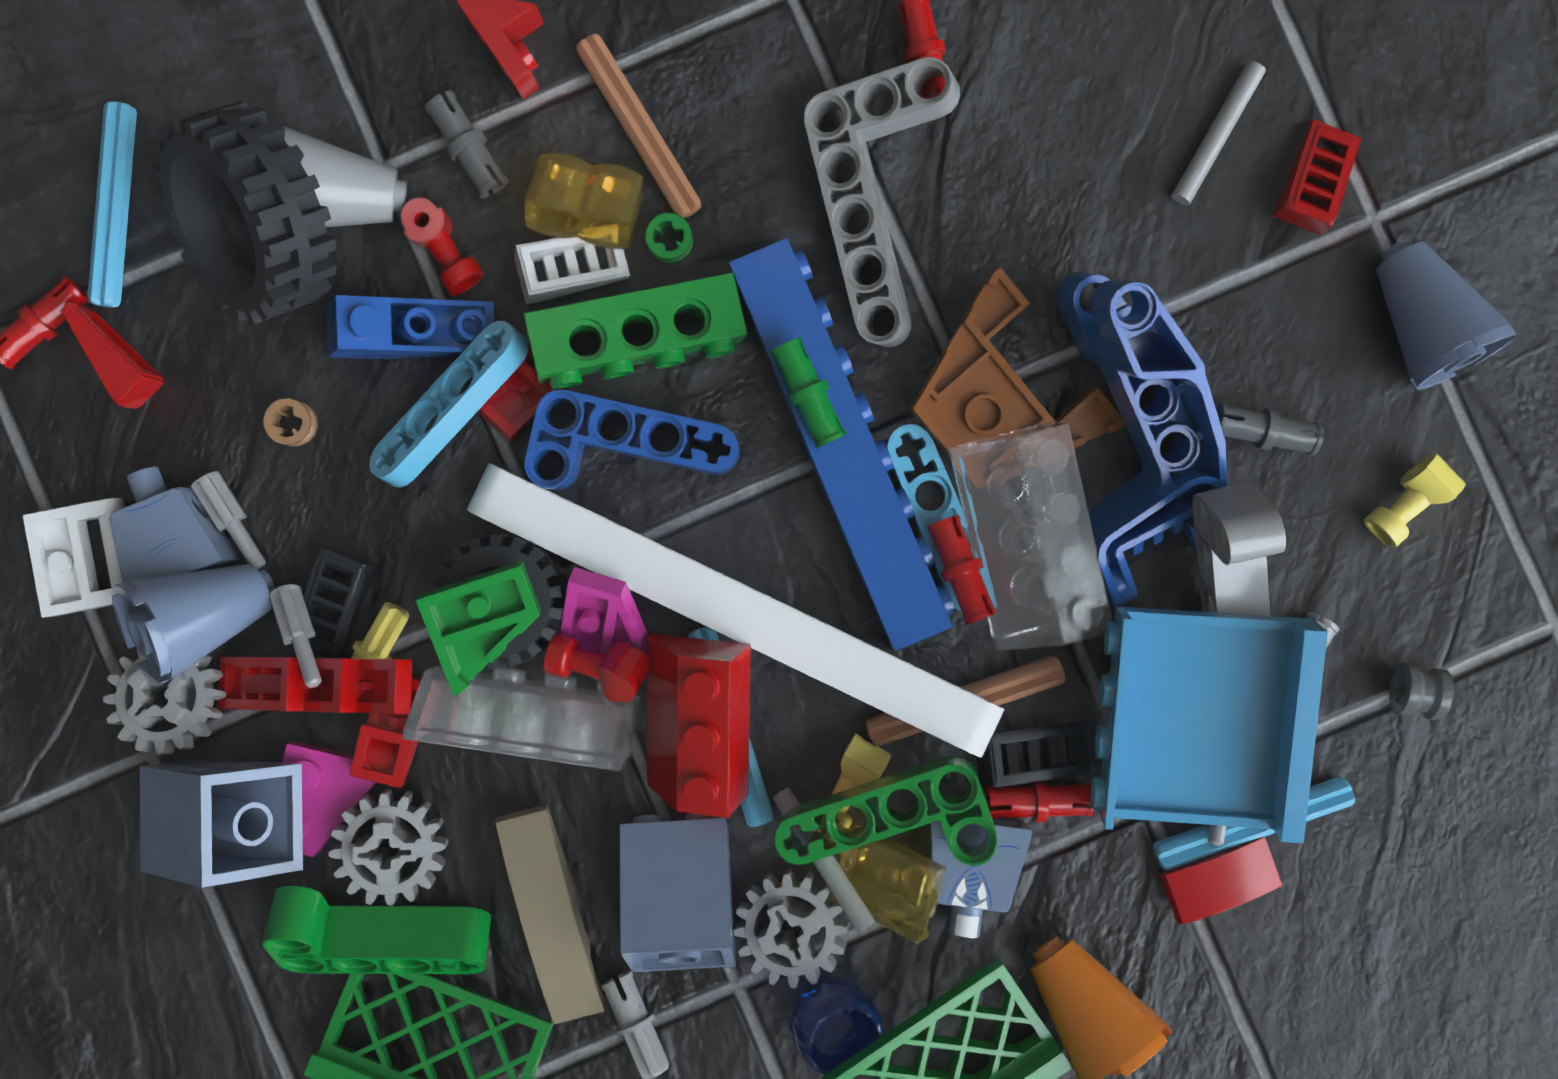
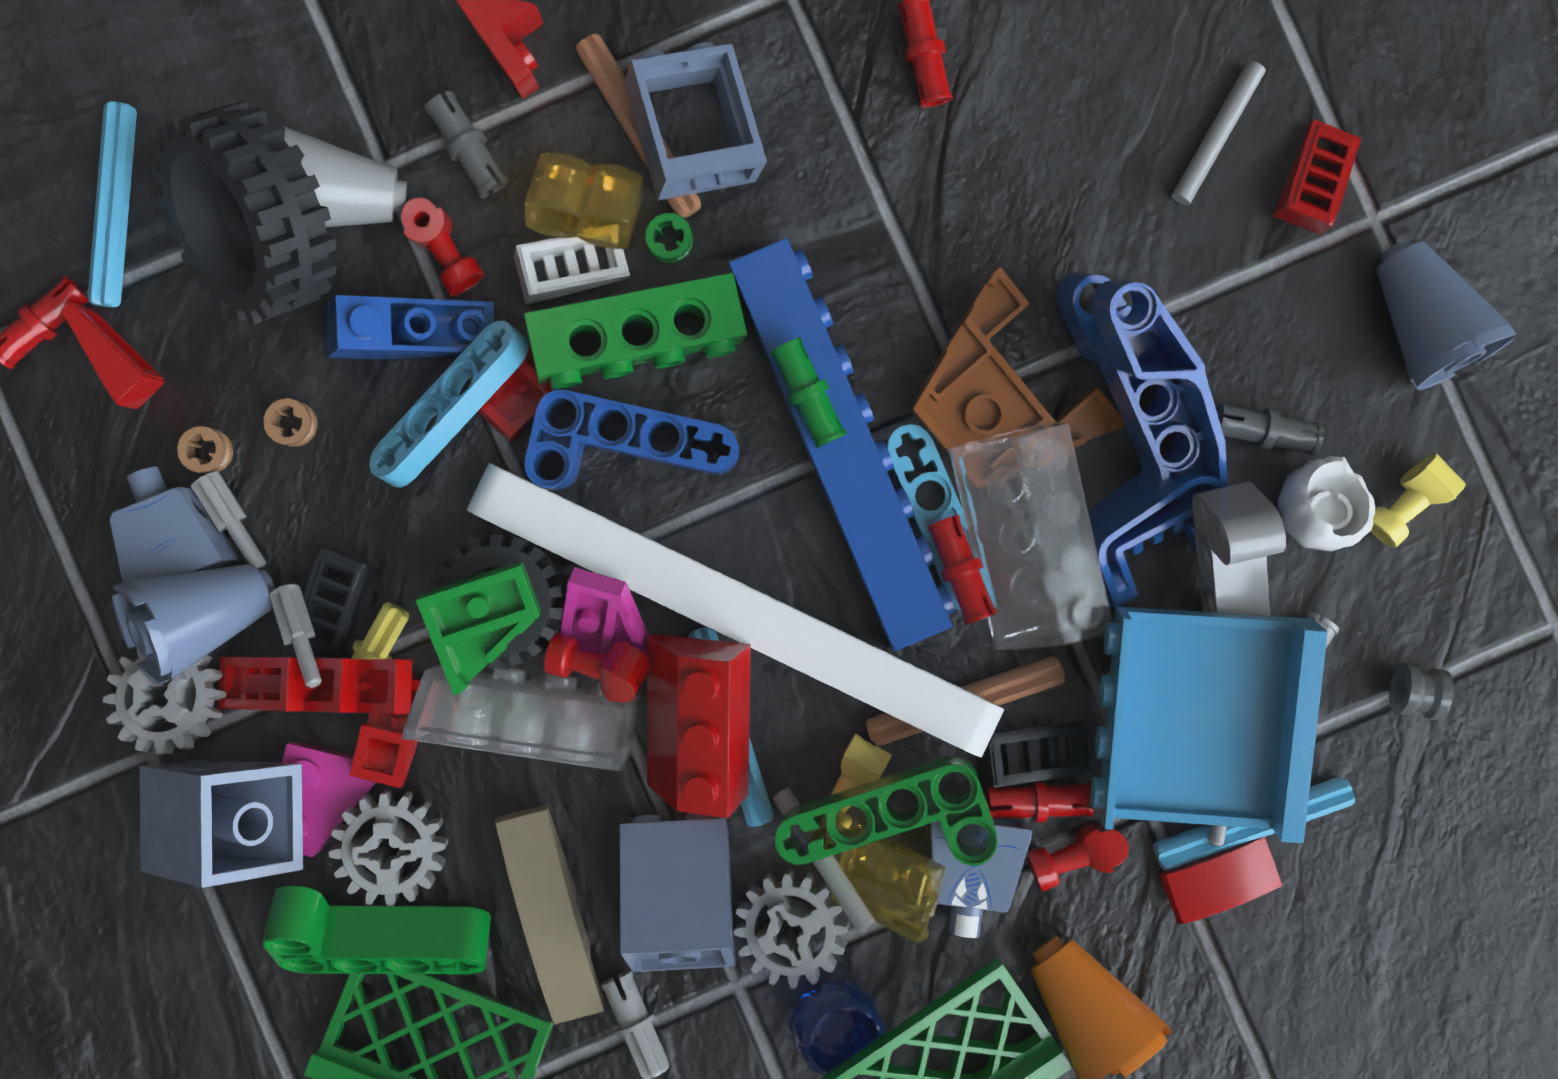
(65, 560): white plate -> none
(189, 442): none -> medium nougat bush
(704, 170): none -> sand blue window
(861, 191): light grey beam -> none
(1092, 847): none -> red leg
(1326, 505): none -> white hair

